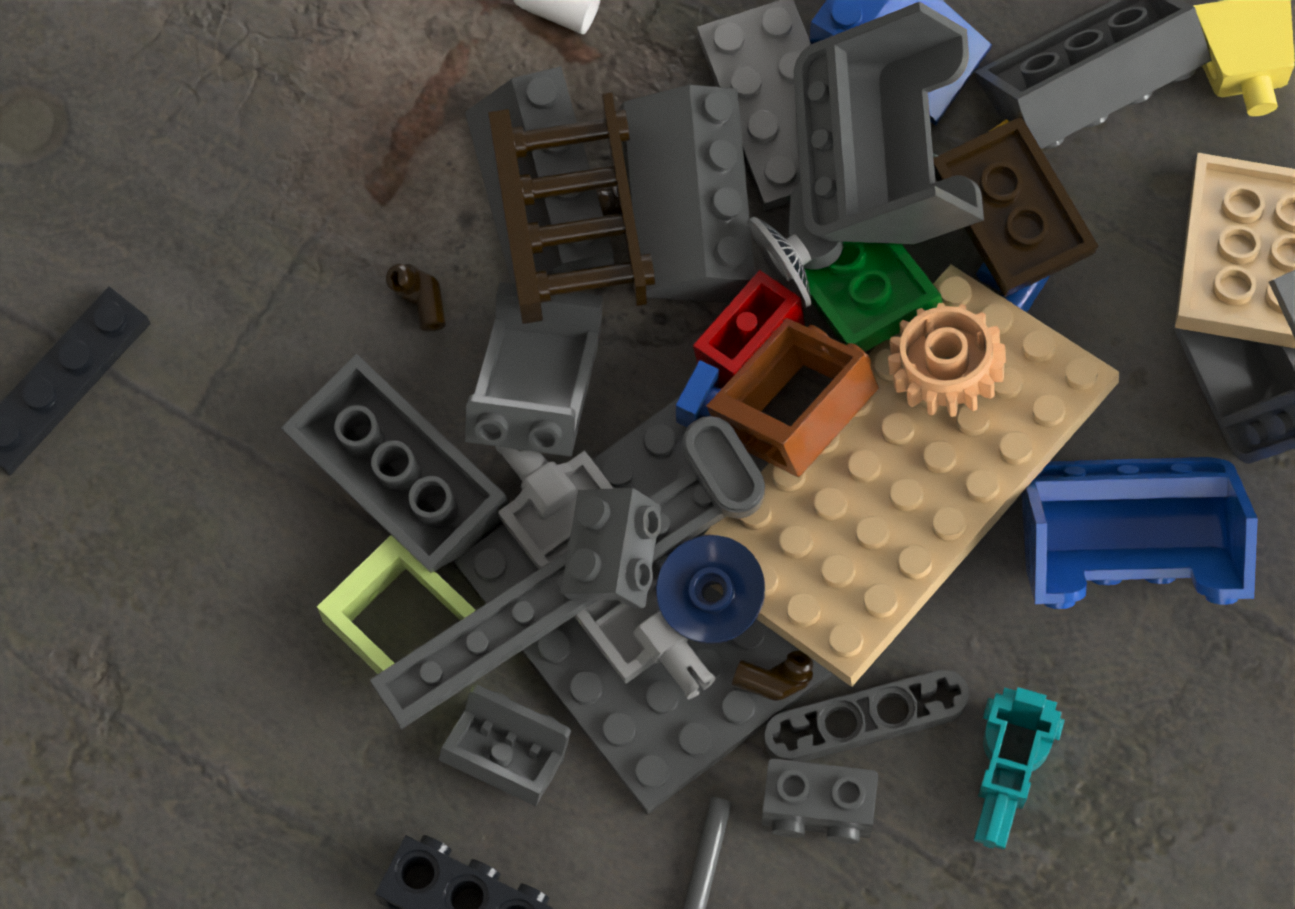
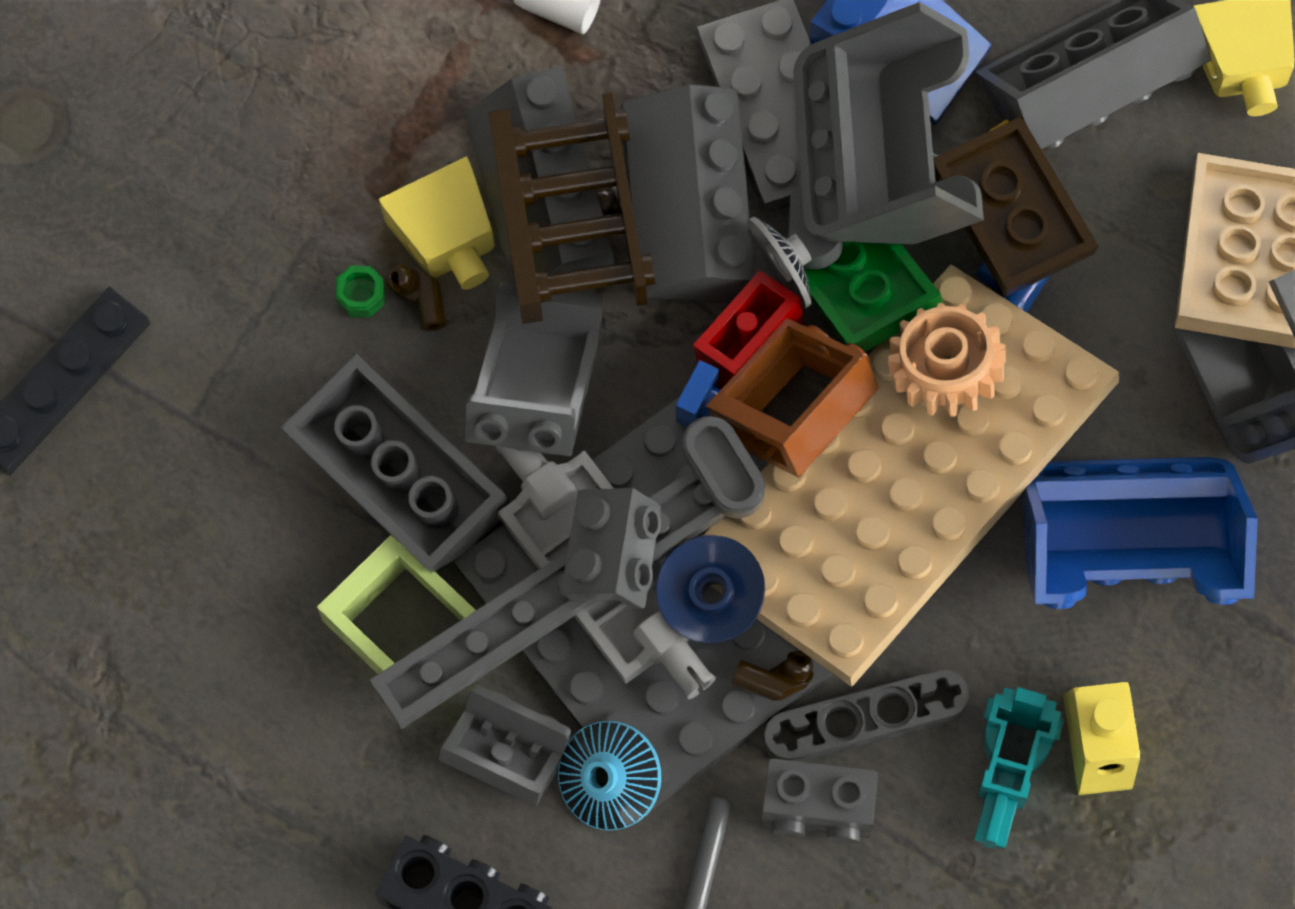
(360, 291): none -> green tile
(443, 223): none -> light yellow torso
(631, 771): none -> dish
(1102, 734): none -> light yellow torso

